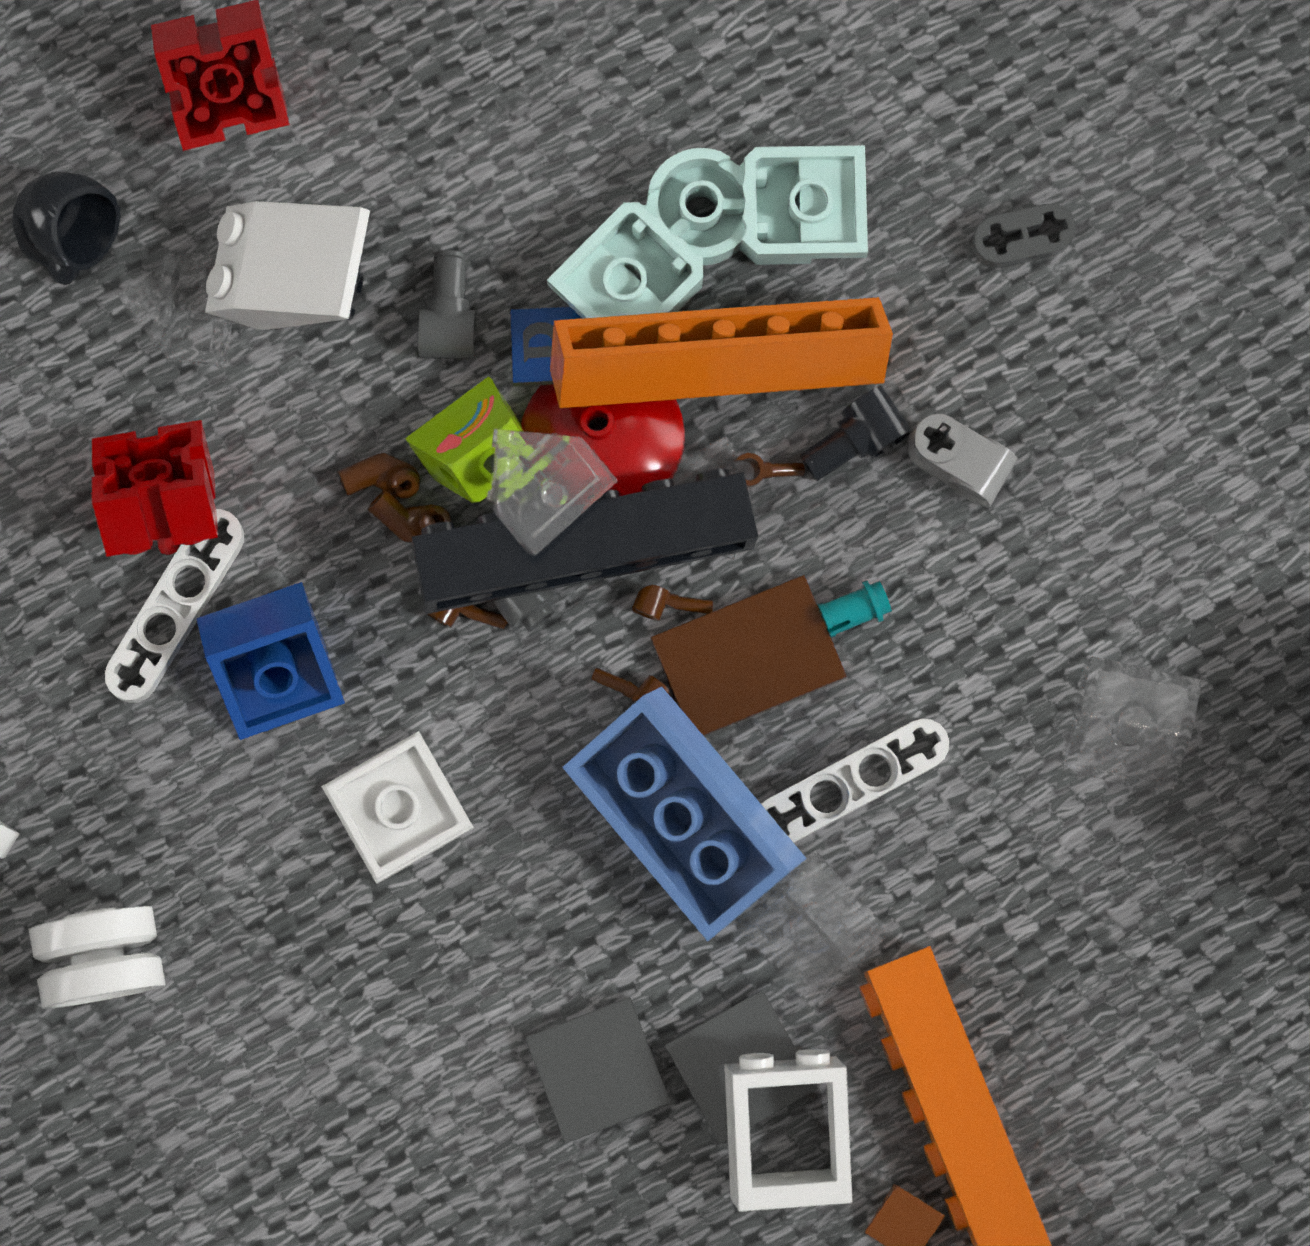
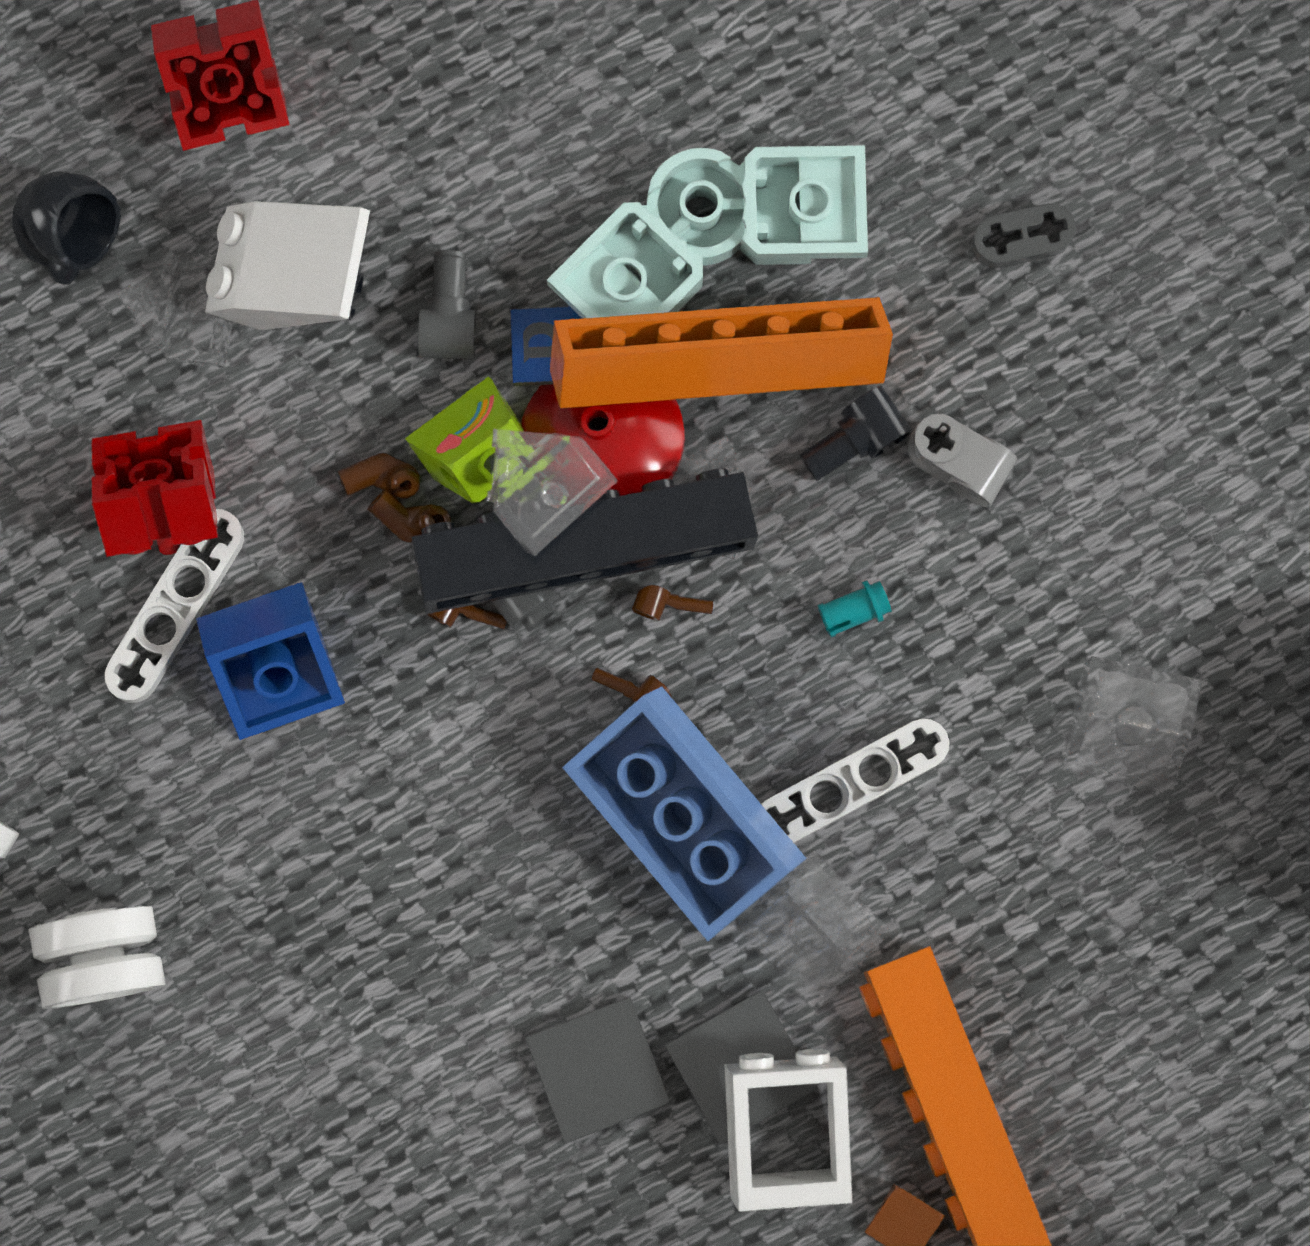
(397, 807): white tile -> none
(749, 656): reddish brown tile -> none
(767, 470): reddish brown hand -> none

